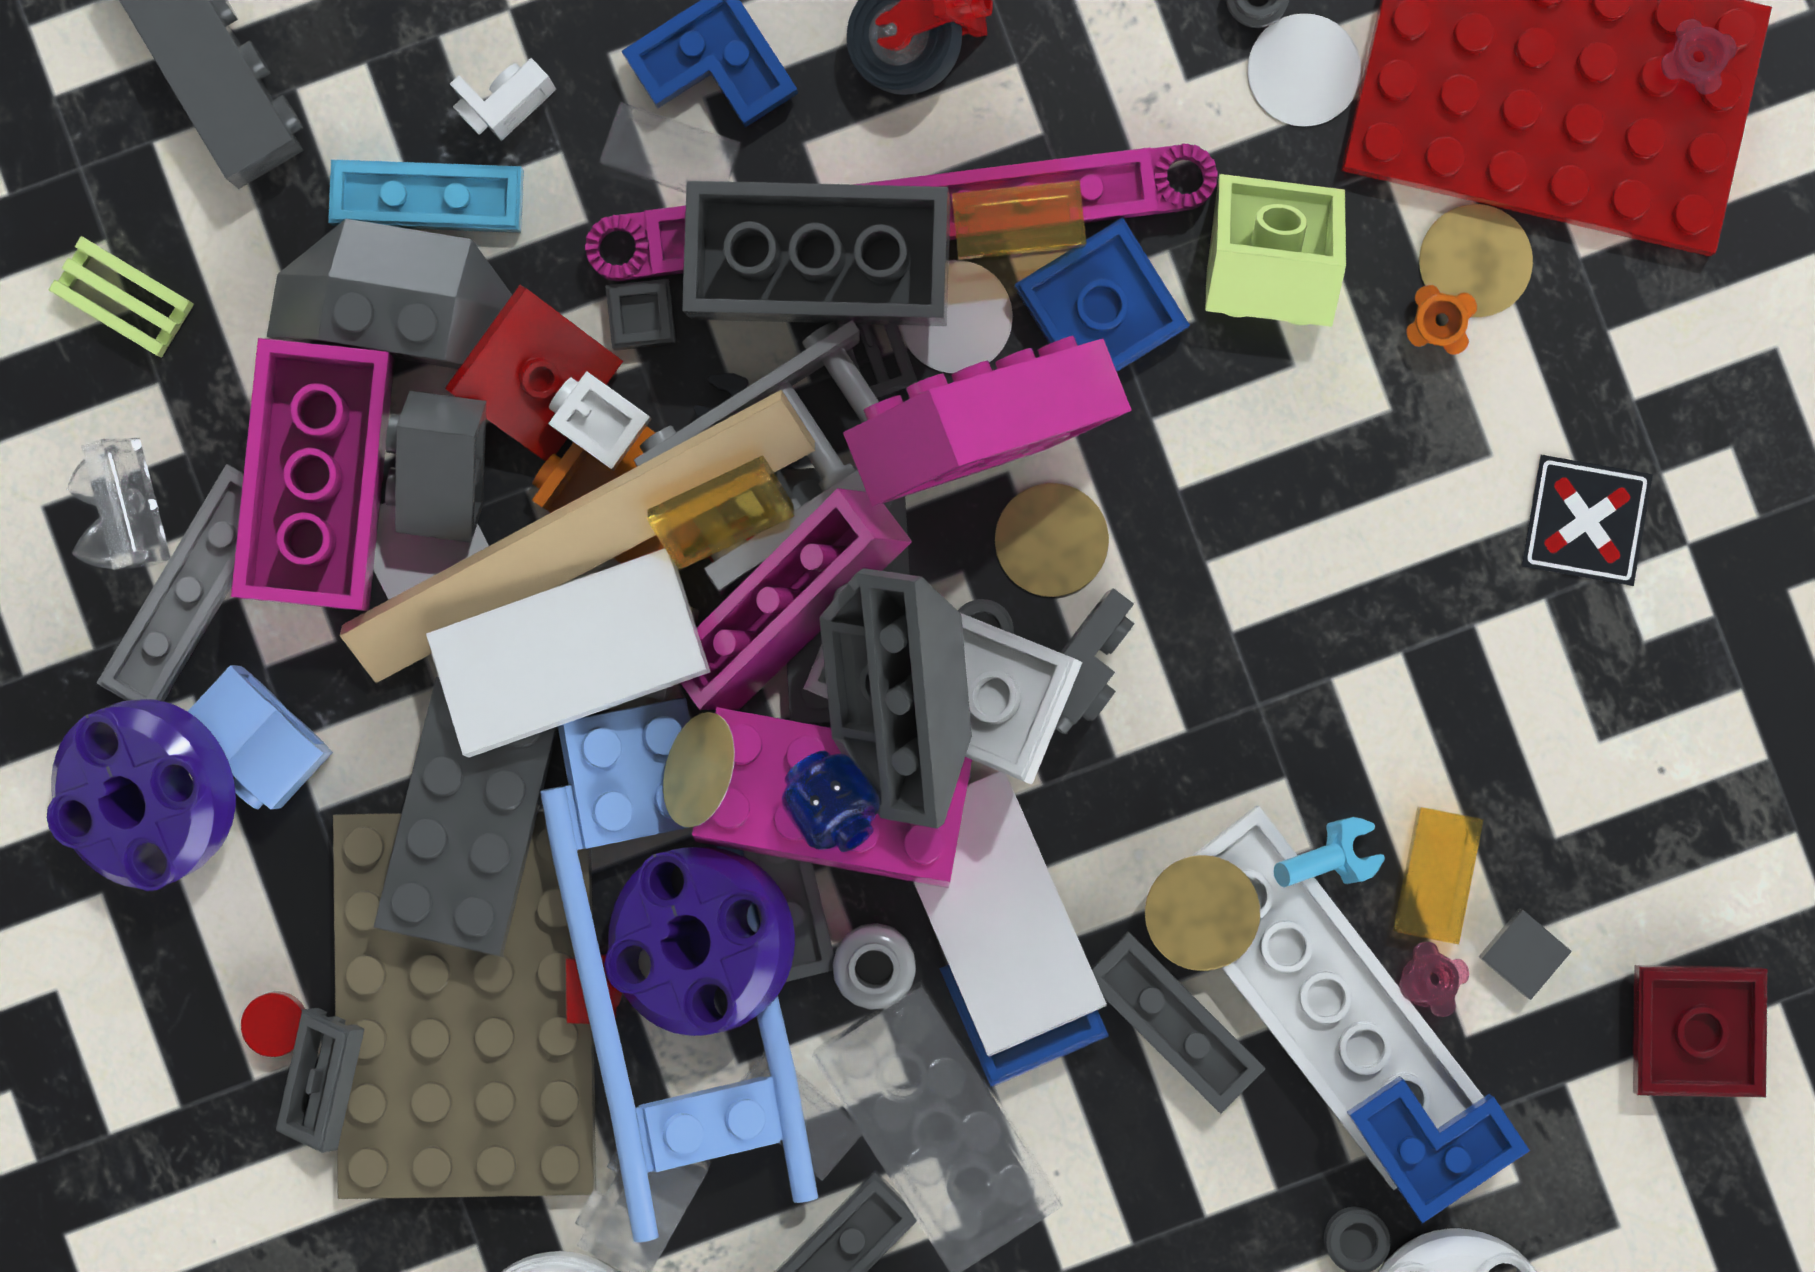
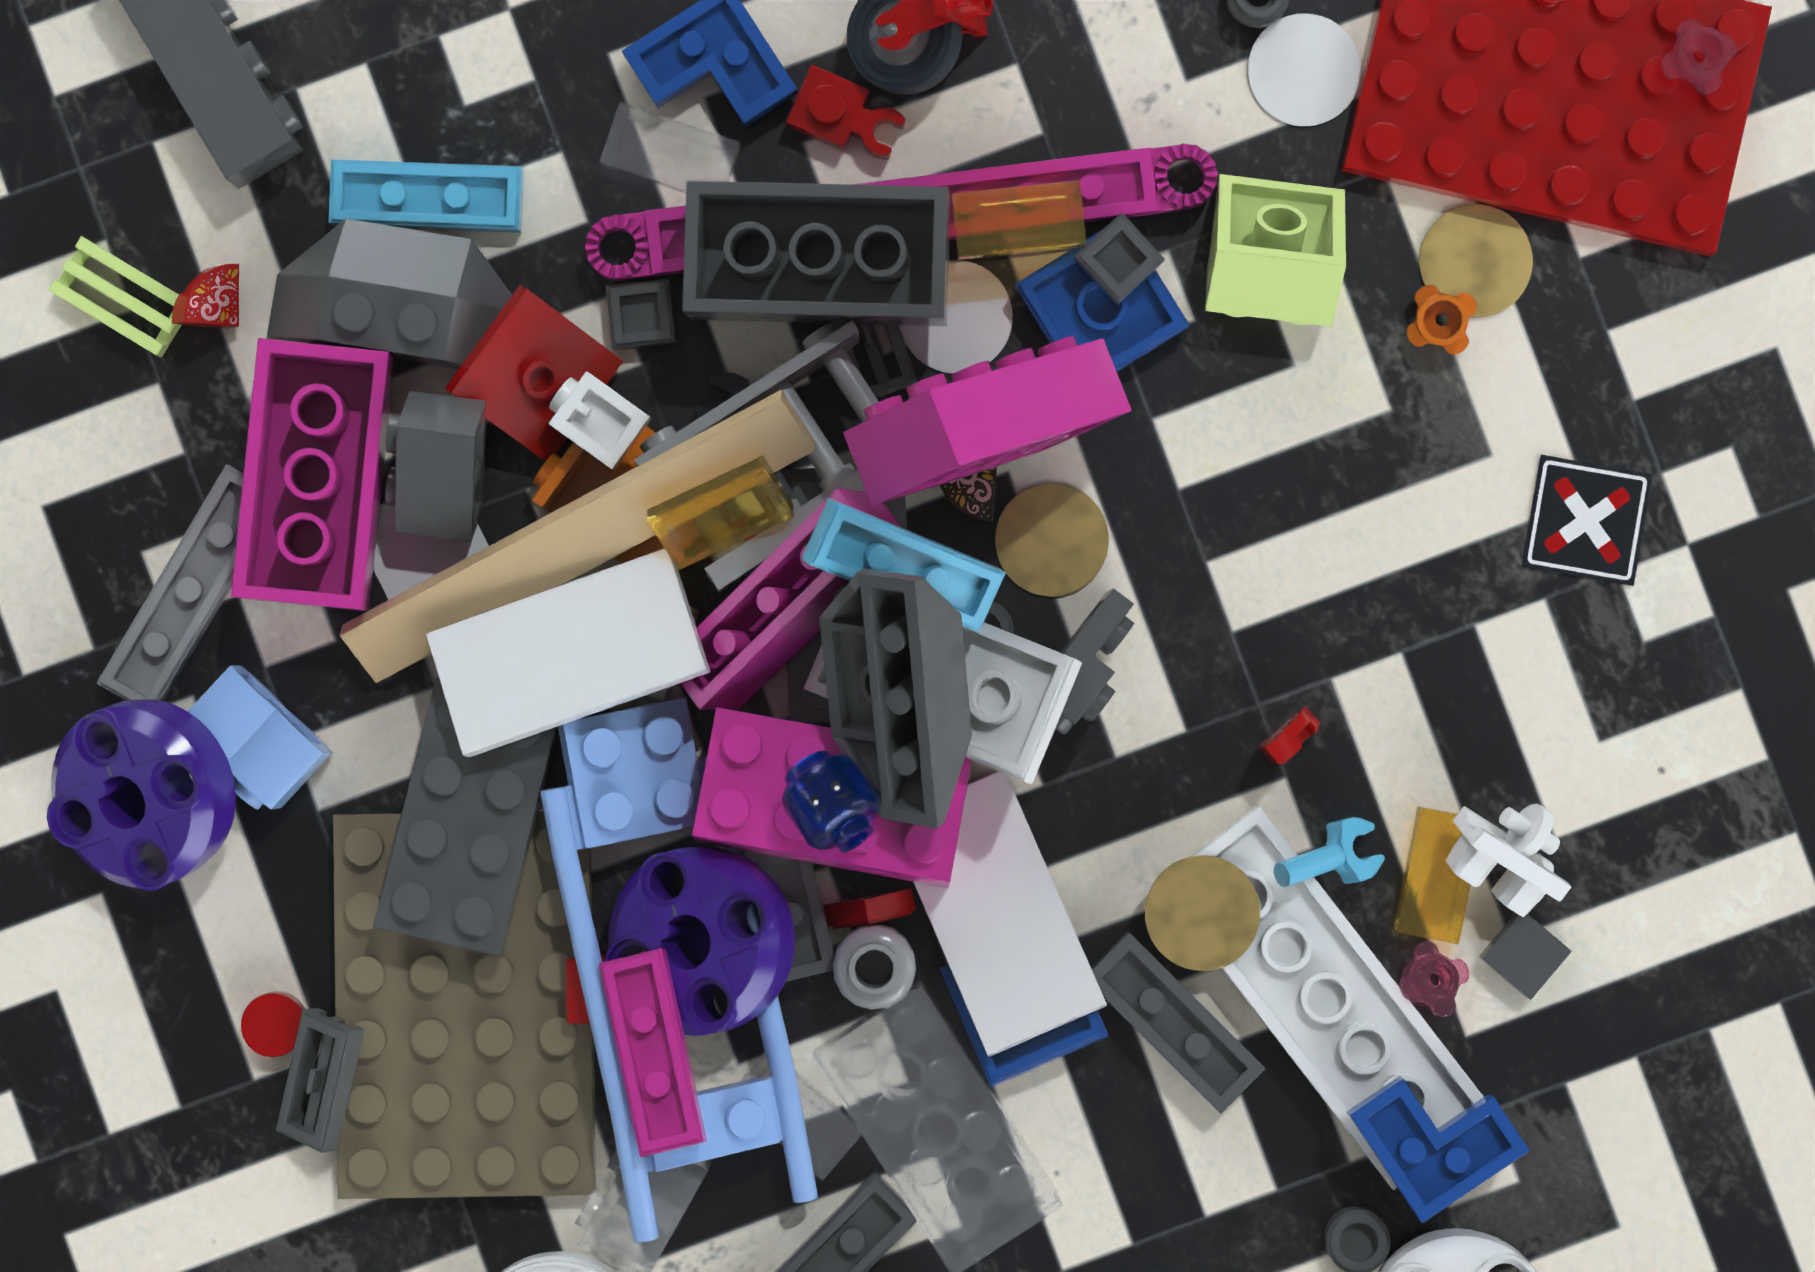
(129, 523): clear tile -> none
(210, 299): none -> red tile
(514, 97): white bracket -> none
(653, 1052): none -> dark pink tile
(698, 769): pearl gold sticker -> none
(834, 111): none -> red plate
(854, 540): none -> medium azure tile
(870, 909): none -> red tile
(973, 494): none -> dark brown tile
(1119, 259): none -> dark grey tile
(1288, 738): none -> red tile
(1527, 873): none -> white hips
(1700, 1031): dark red plate -> none

